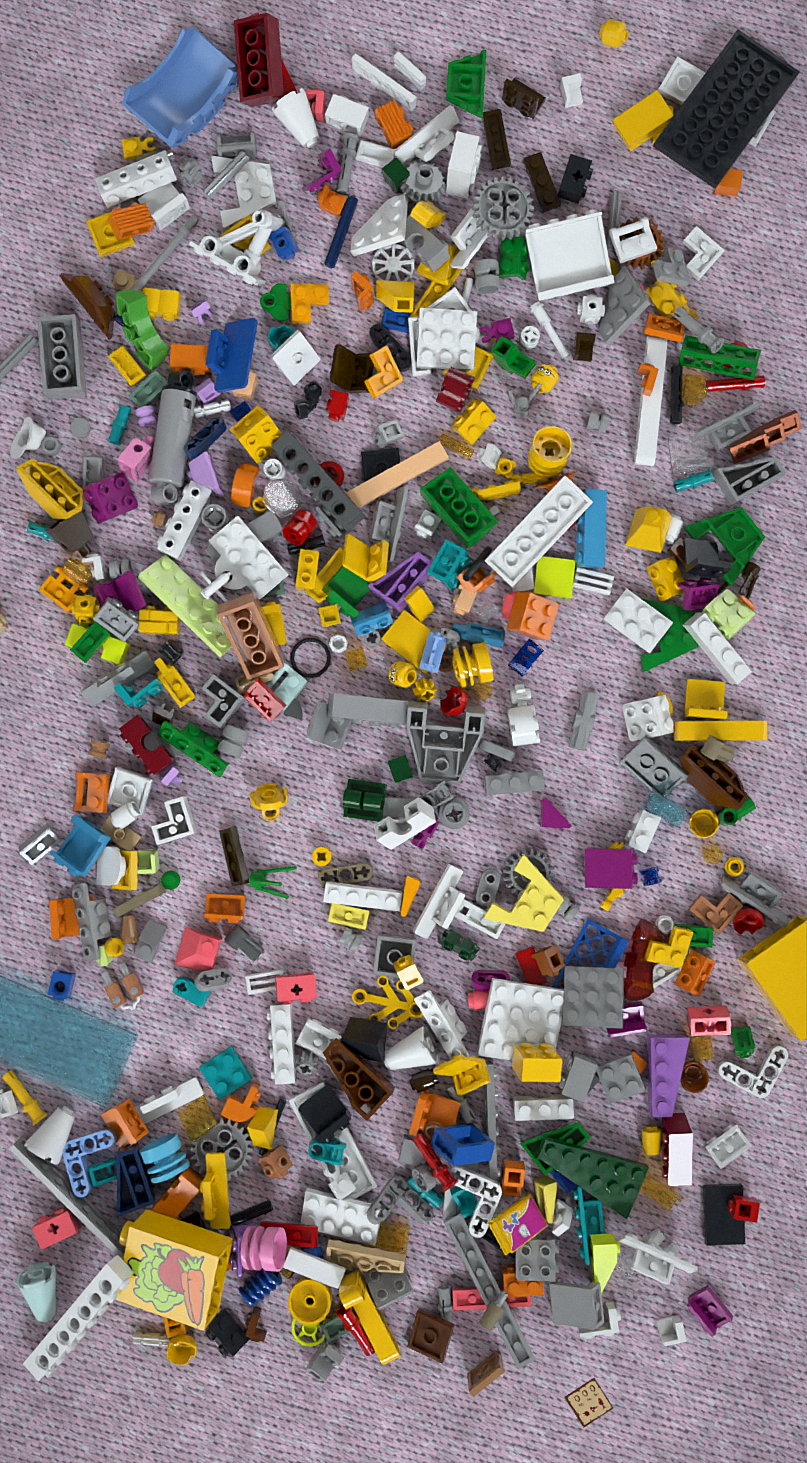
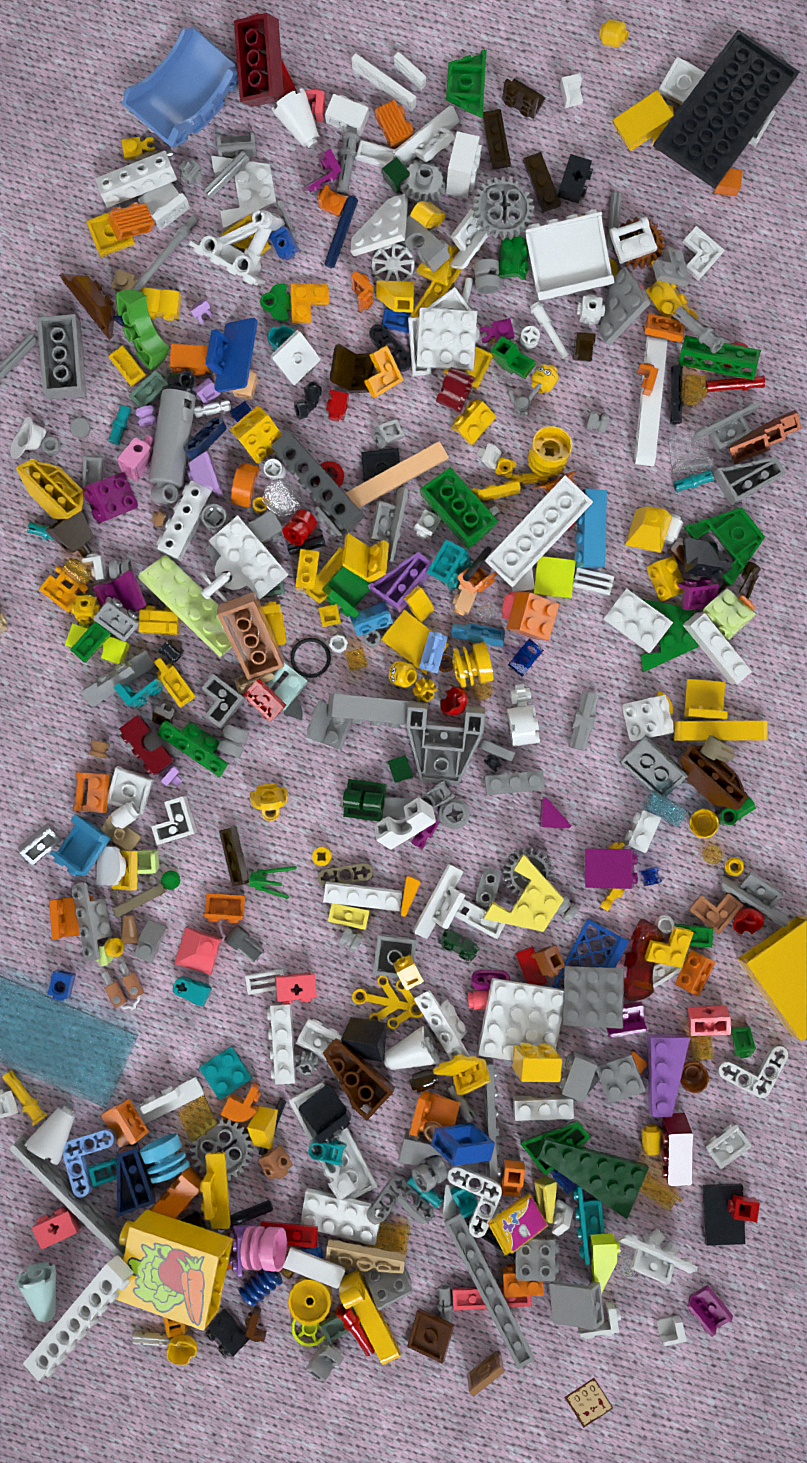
(214, 982): light grey beam -> none
(440, 1170): red pin -> none
(453, 638): light grey arm -> none
(456, 446): clear yellow axle -> none
(493, 1312): dark tan piece -> none

